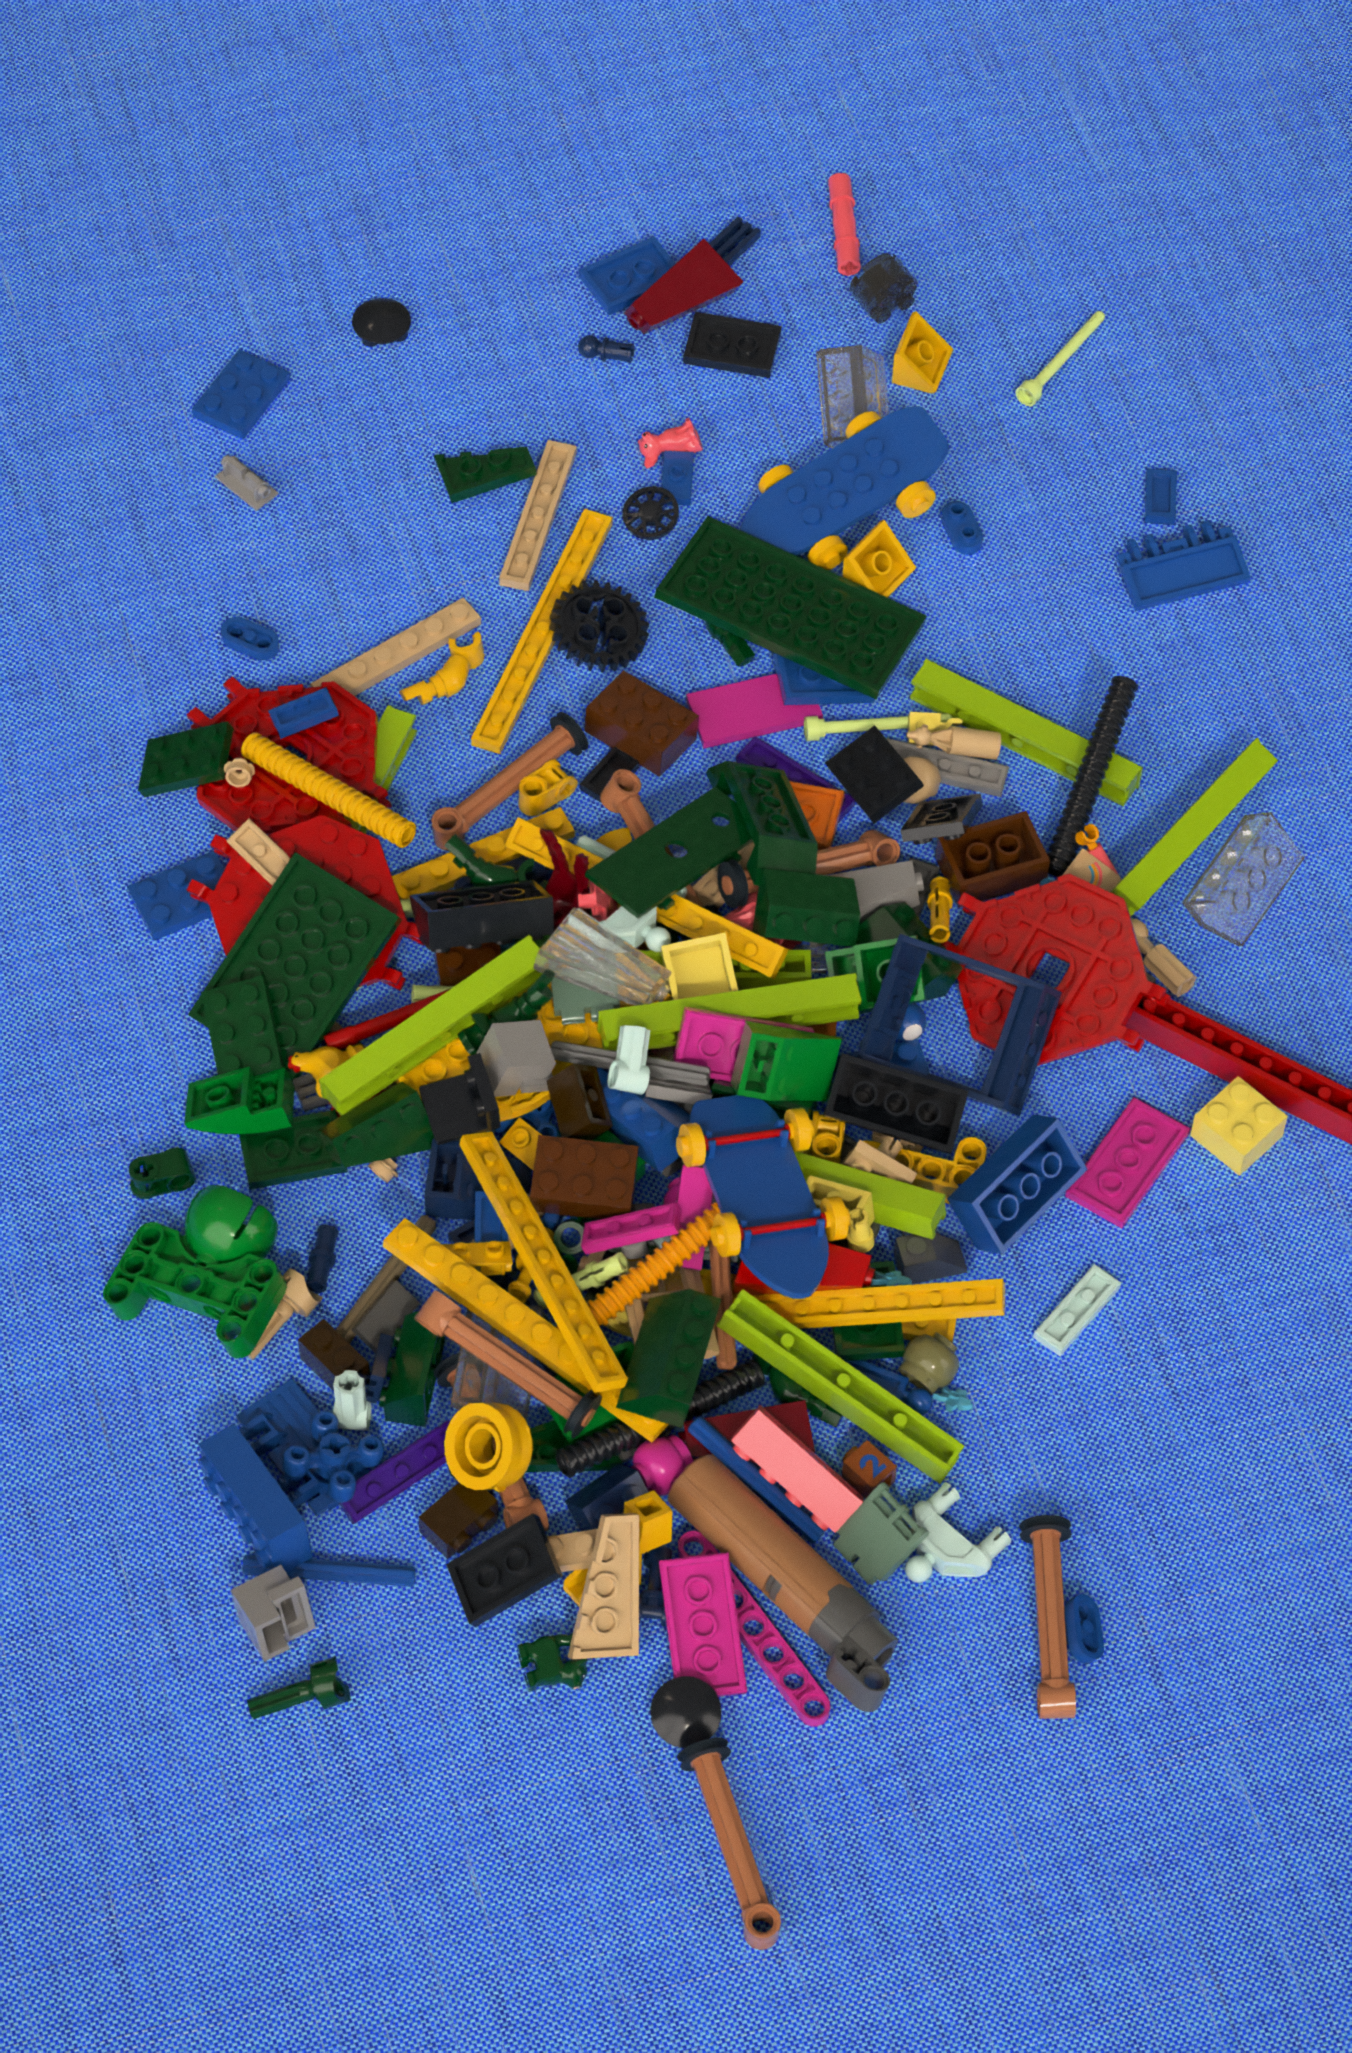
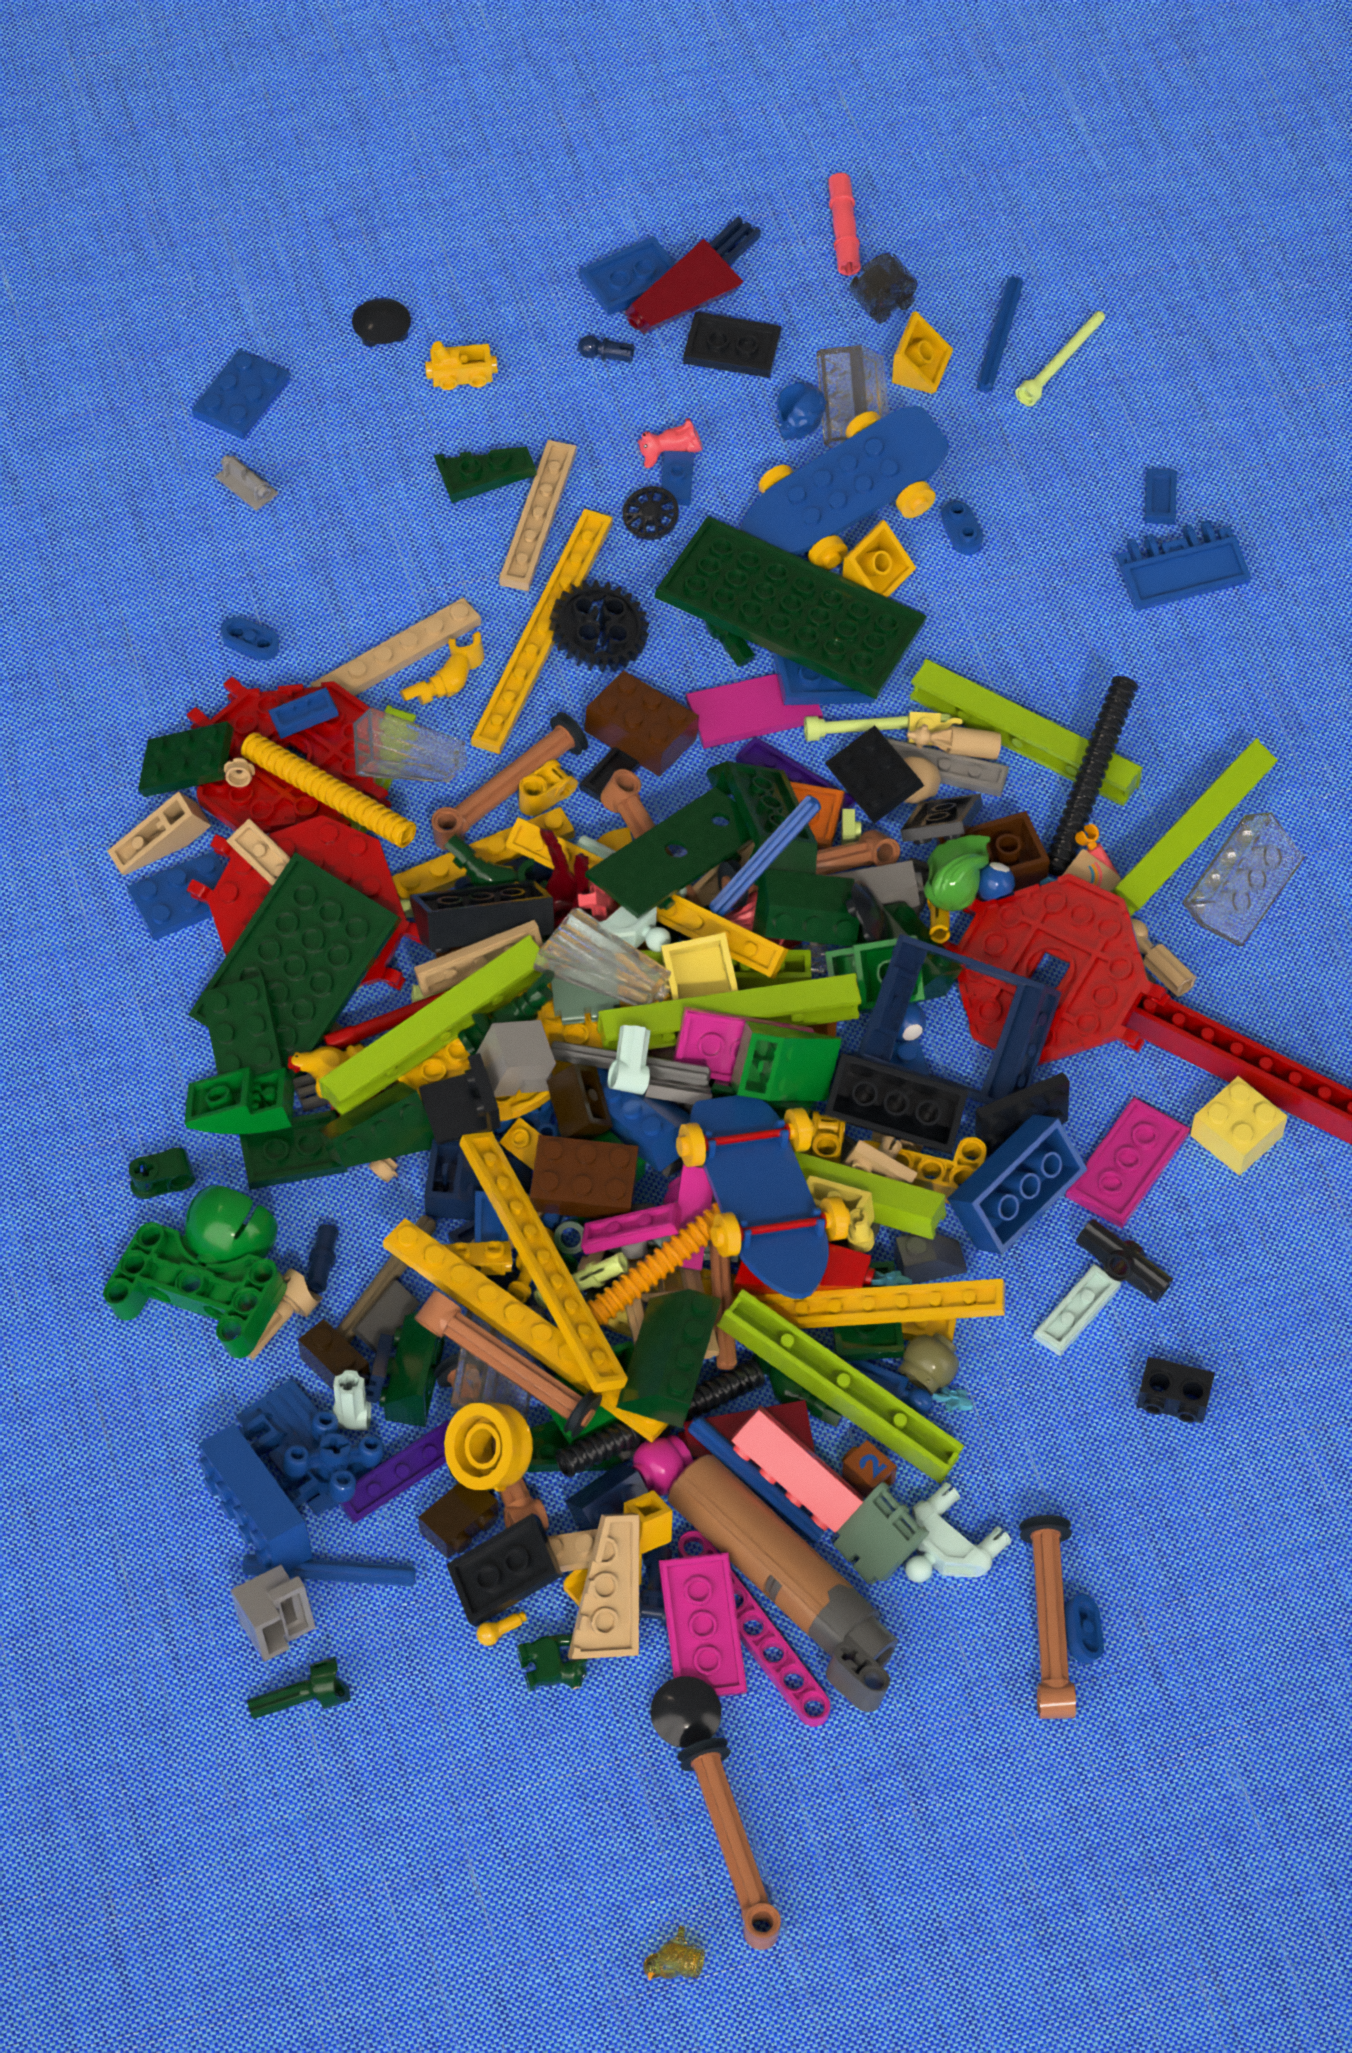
(160, 834): none -> tan slope
(404, 750): none -> clear slope
(460, 365): none -> yellow brick
(460, 964): none -> tan tile
(490, 1632): none -> yellow piece
(675, 1959): none -> clear yellow animal
(765, 856): none -> blue axle
(800, 410): none -> blue hair
(849, 828): none -> yellowish green plate
(869, 911): none -> black dish
(956, 872): none -> bright green piece
(995, 881): none -> blue piece
(999, 334): none -> blue axle
(1005, 1116): none -> black plate
(1124, 1260): none -> black piece
(1177, 1382): none -> black brick

